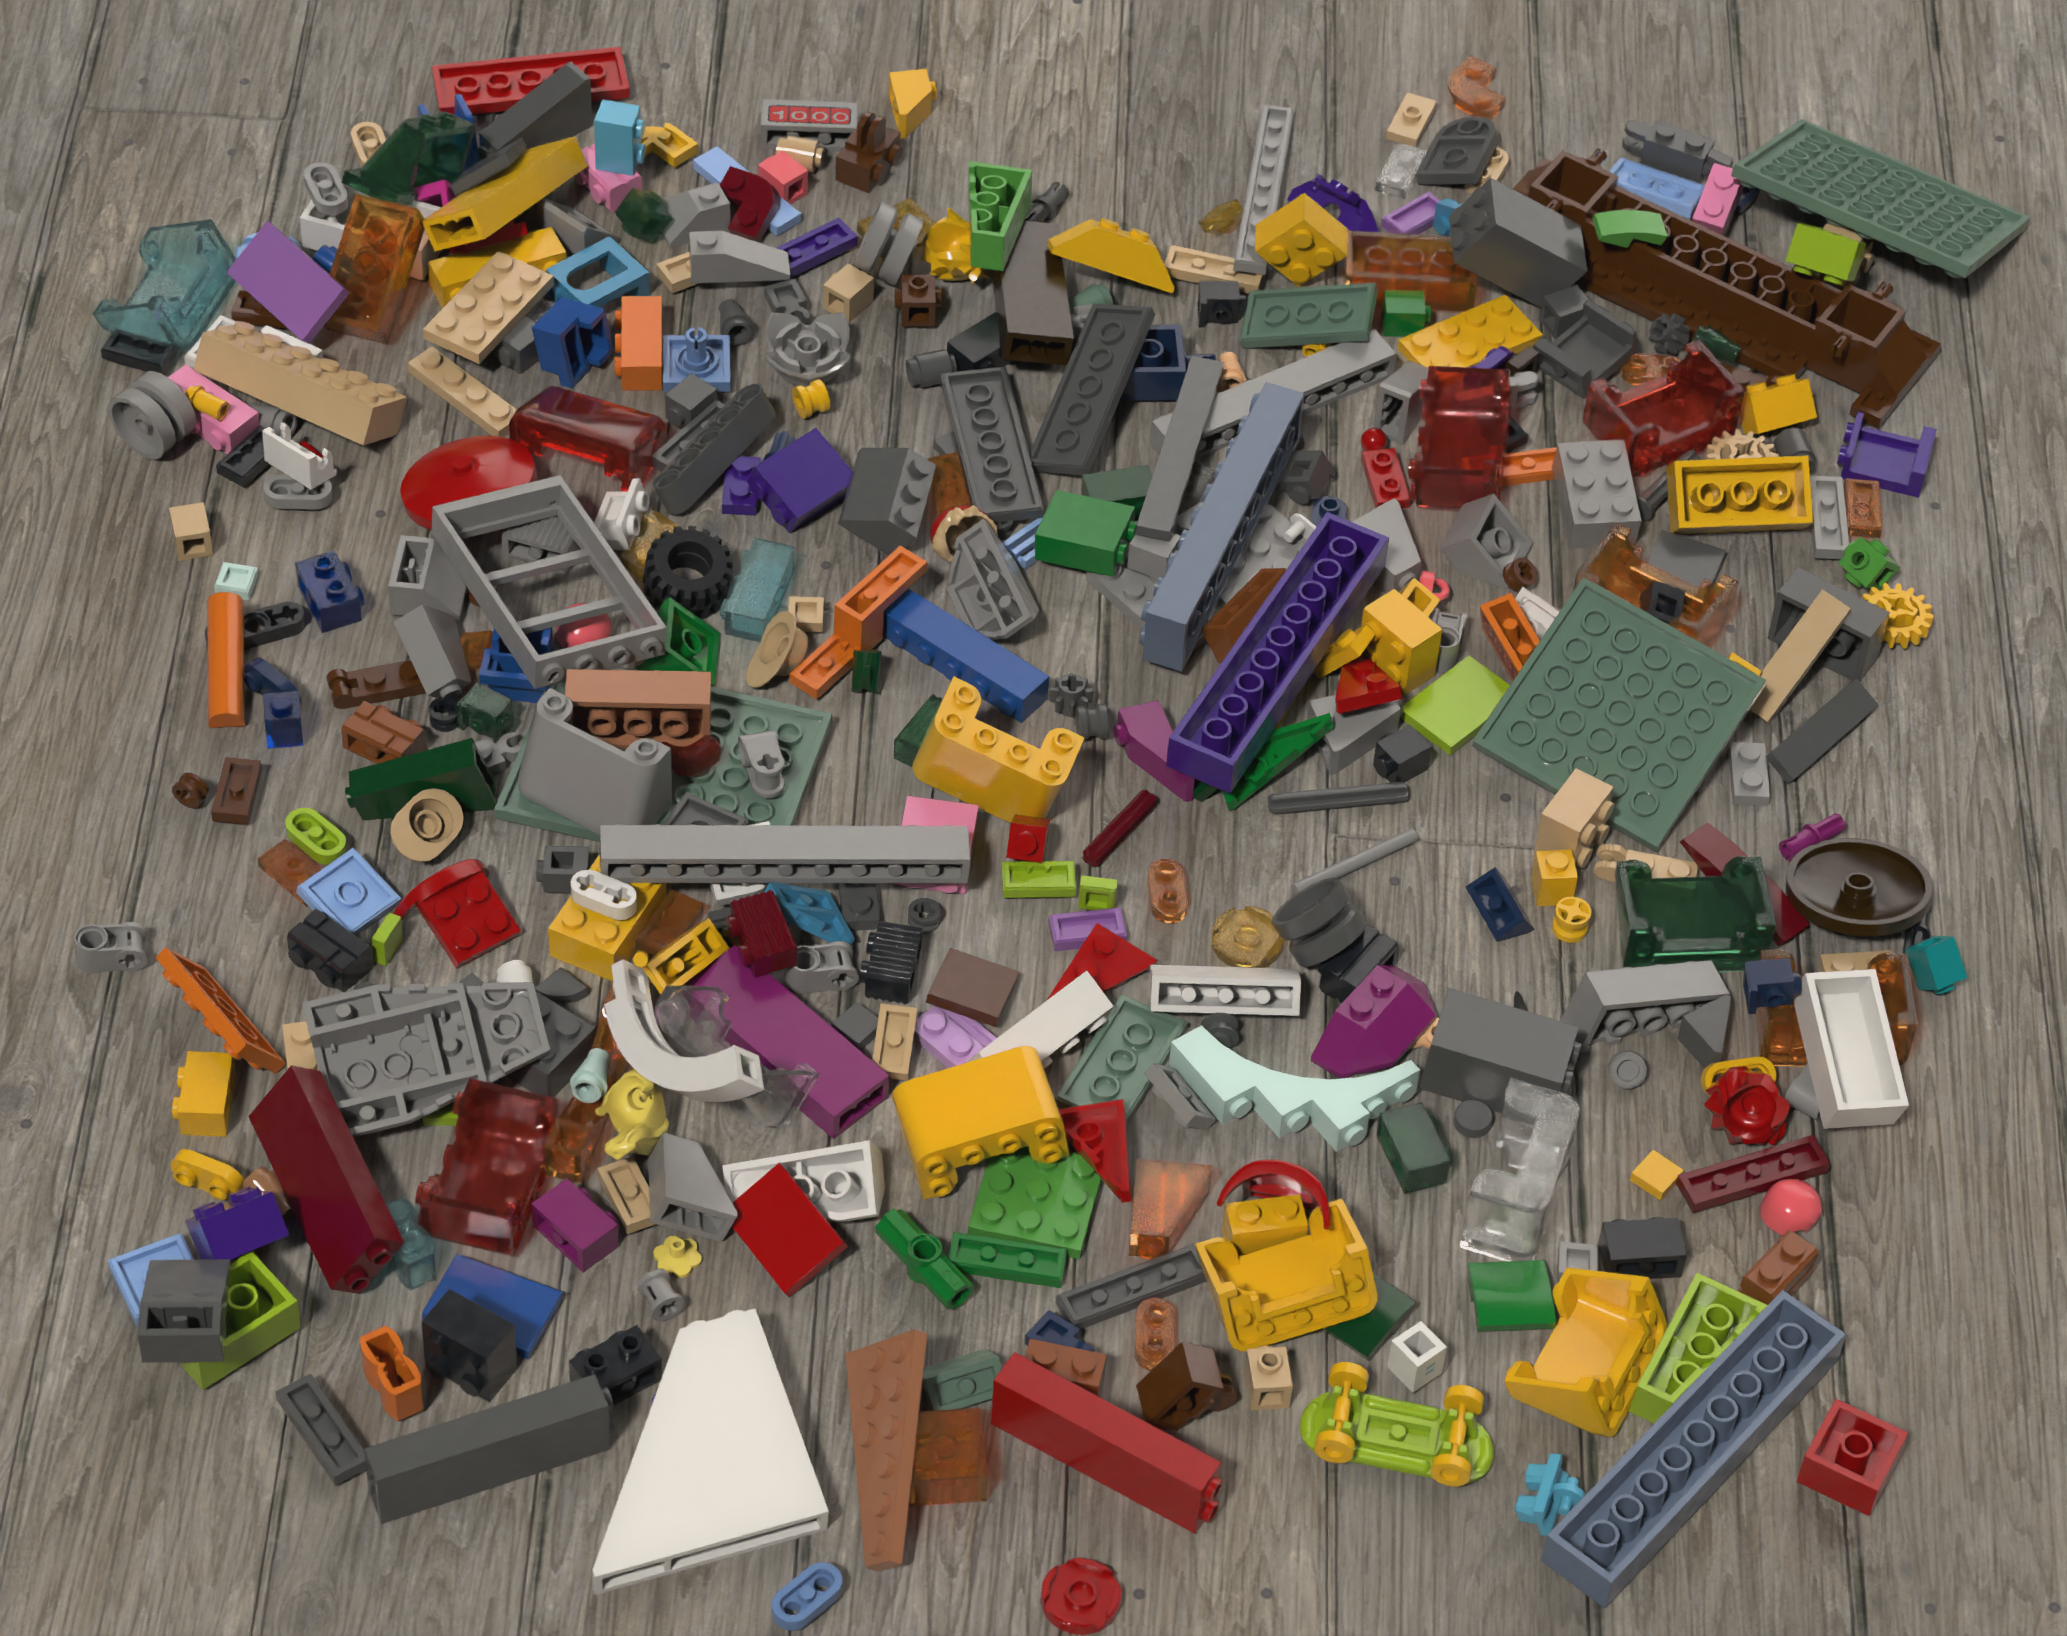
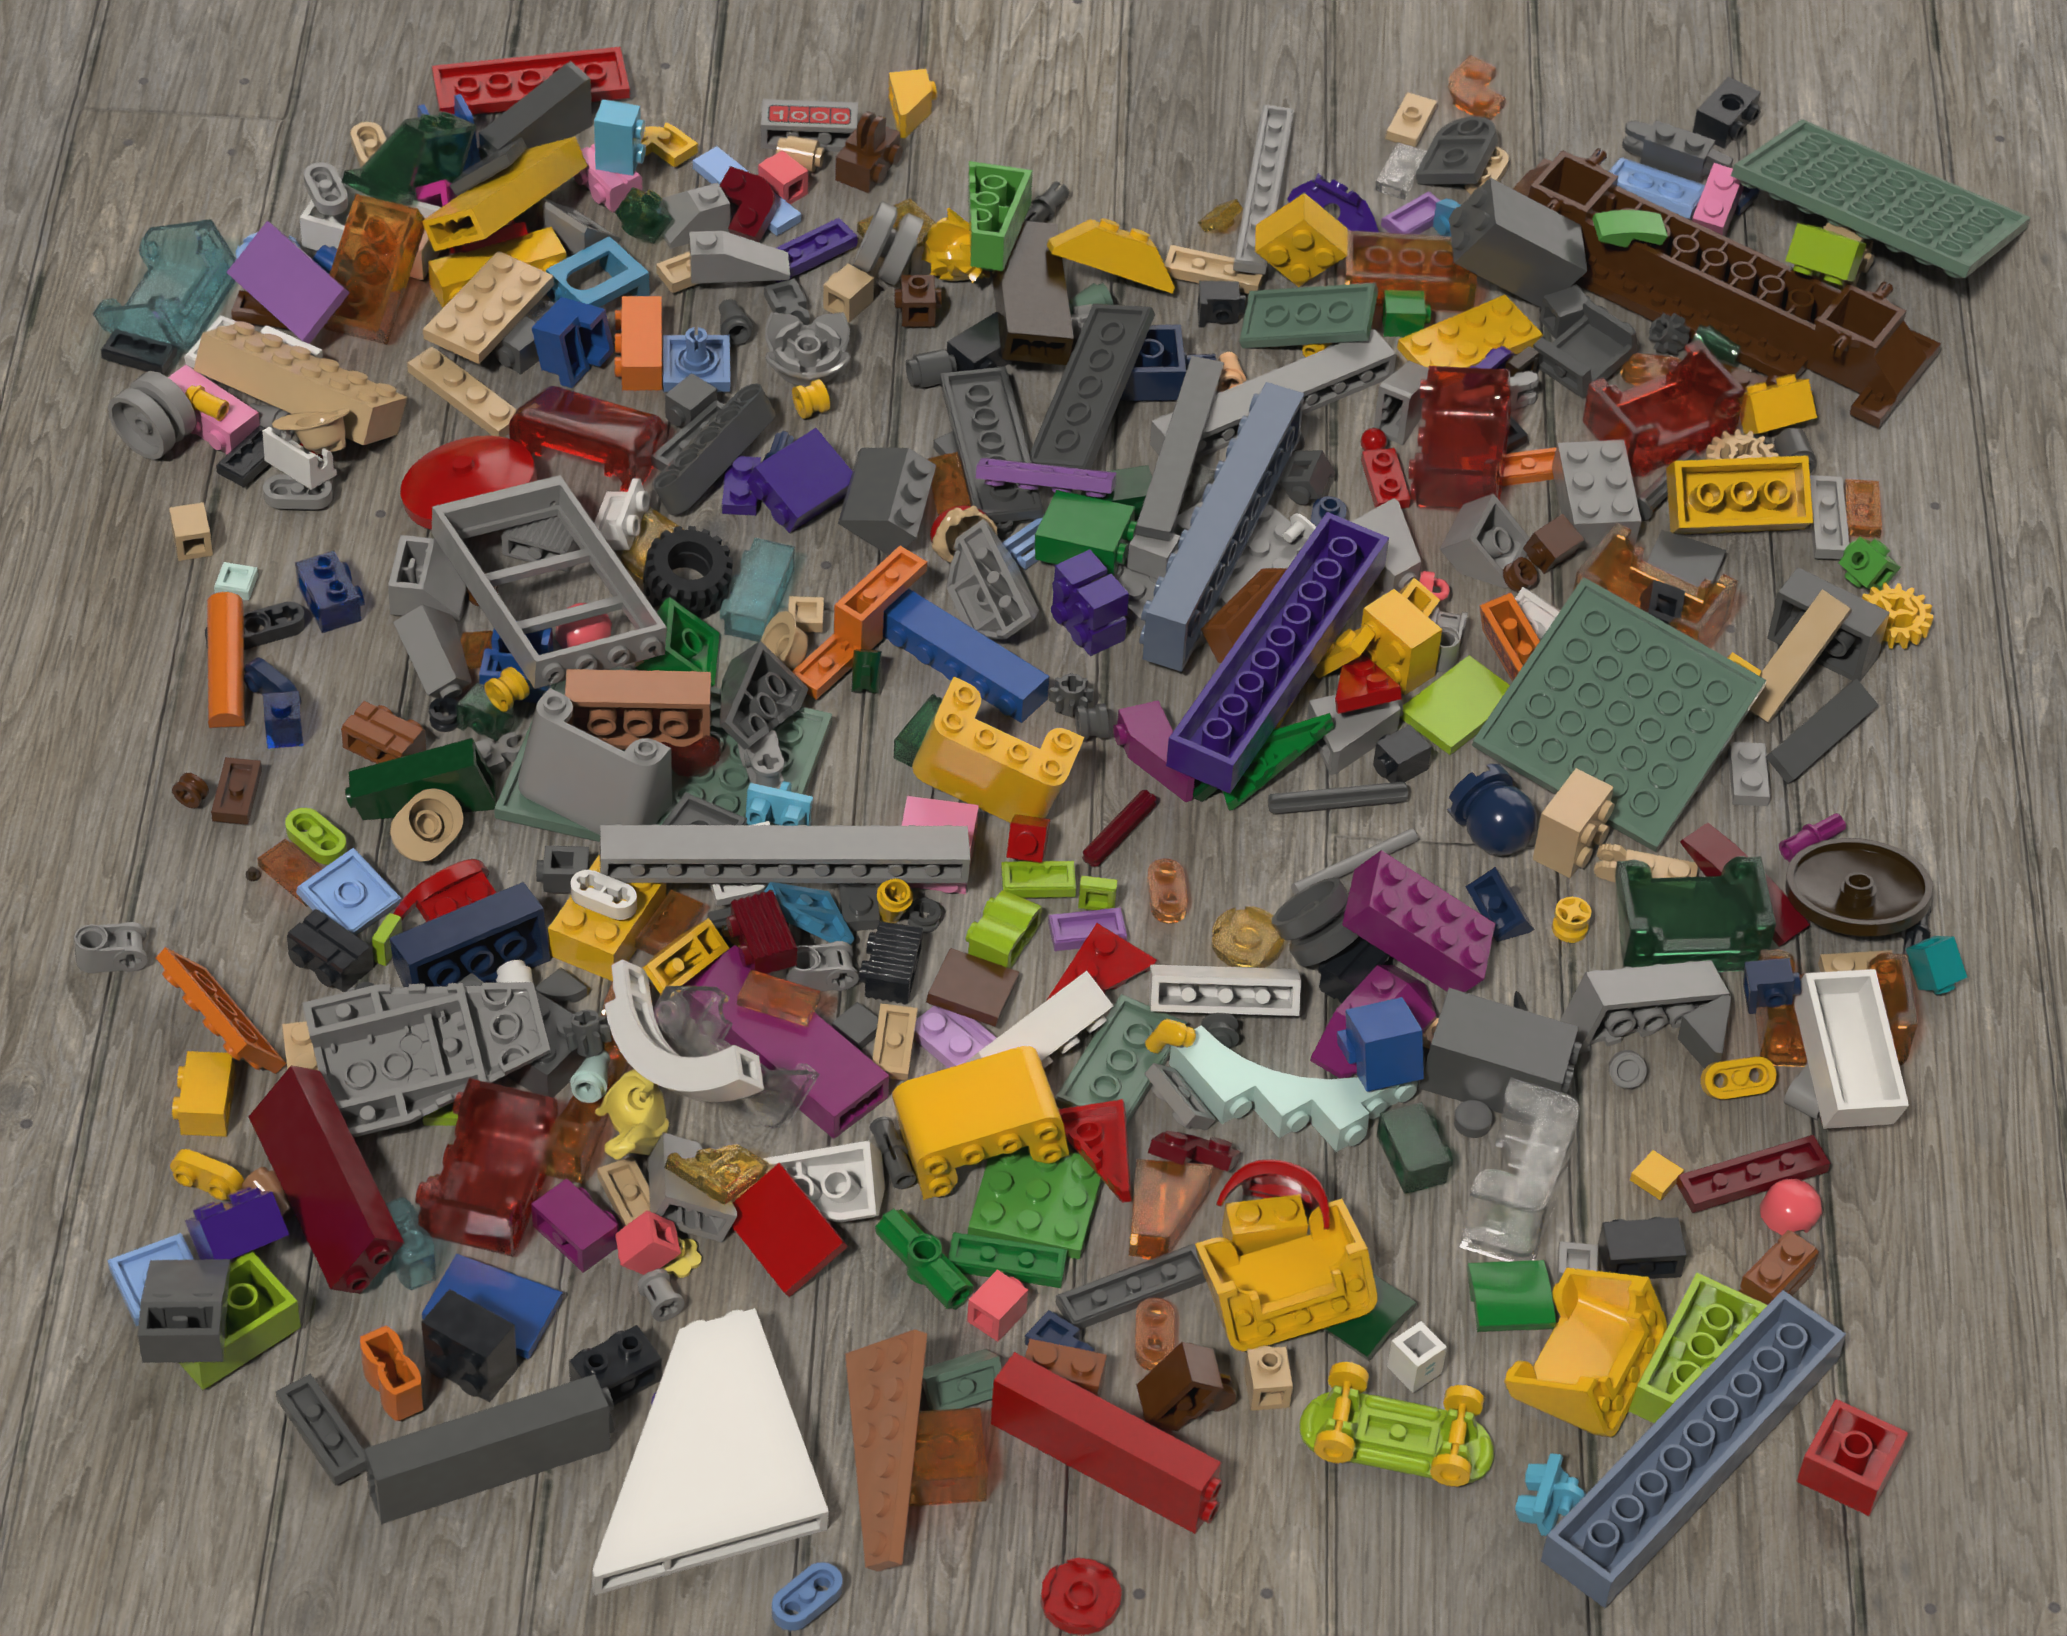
(252, 874): none -> dark brown piece
(316, 429): none -> tan piece
(374, 684): reddish brown plate -> none
(473, 940): none -> dark blue slope
(507, 689): none -> yellow wheel
(587, 1033): none -> dark grey gear
(640, 958): yellow bar -> none
(647, 1243): none -> coral brick
(719, 1172): none -> clear yellow wing
(758, 694): none -> dark grey wedge
(777, 805): none -> medium azure hips
(778, 998): none -> clear orange plate
(893, 899): none -> yellow cone
(899, 1169): none -> dark grey pin
(997, 1305): none -> coral brick
(1004, 929): none -> lime brick
(1034, 475): none -> medium lavender plate
(1087, 609): none -> dark purple piece
(1170, 1033): none -> yellow arm
(1184, 1147): none -> dark red plate
(1383, 1044): none -> blue plate
(1418, 923): none -> magenta brick
(1494, 811): none -> dark blue tile
(1553, 543): none -> reddish brown brick
(1553, 876): yellow brick -> none
(1727, 112): none -> black brick
(1747, 1107): red hair -> none
(1886, 457): dark purple panel -> none

